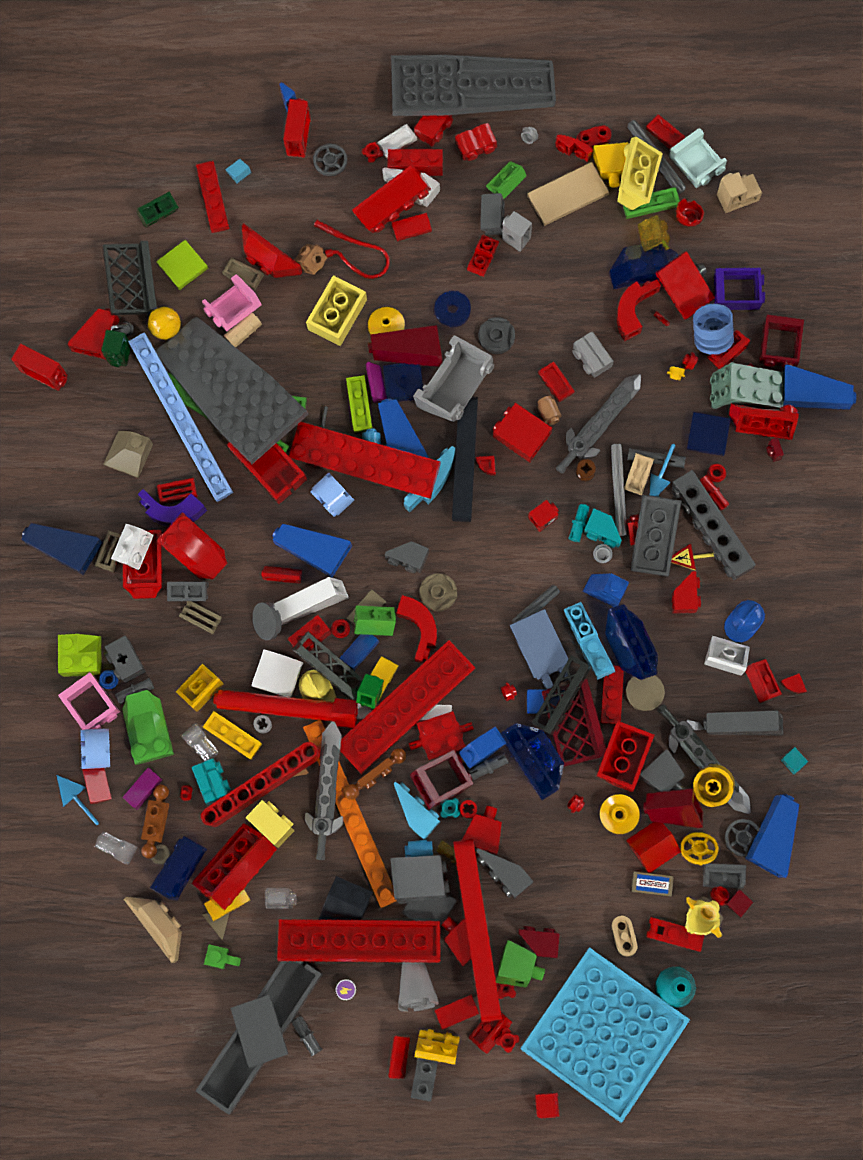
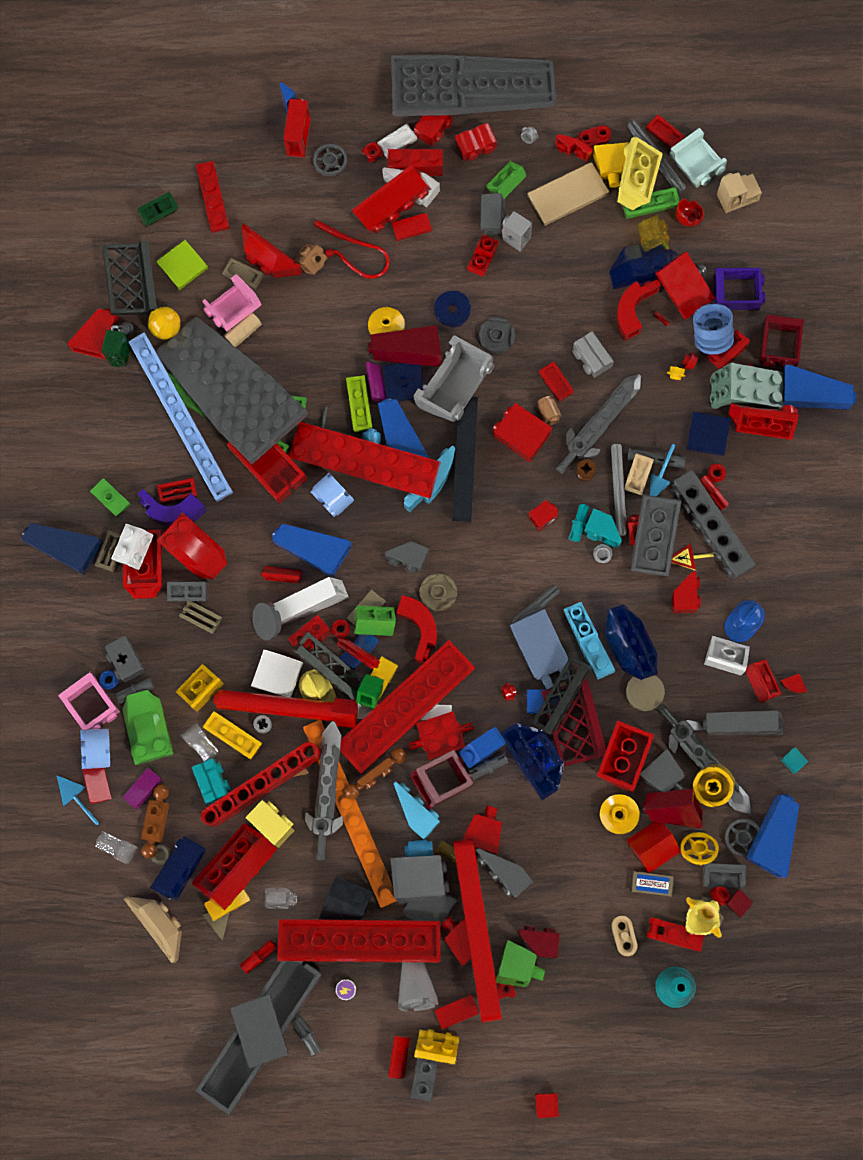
(39, 367): red window -> none
(79, 655): lime slope -> none
(110, 498): none -> bright green plate
(129, 453): dark tan slope -> none
(186, 792): red rock -> none
(219, 956): bright green plate -> none
(238, 170): medium azure slope -> none
(258, 956): none -> red axle
(336, 310): light yellow brick -> none
(358, 653): none -> red axle
(453, 812): teal plate -> none
(469, 802): red bush -> none
(486, 464): red tile -> none
(487, 1032): red slope -> none
(513, 1039): red plate -> none
(576, 803): red plate -> none
(605, 1034): medium azure plate -> none
(606, 588): blue slope -> none
(612, 697): red plate -> none
(775, 450): dark red plate -> none

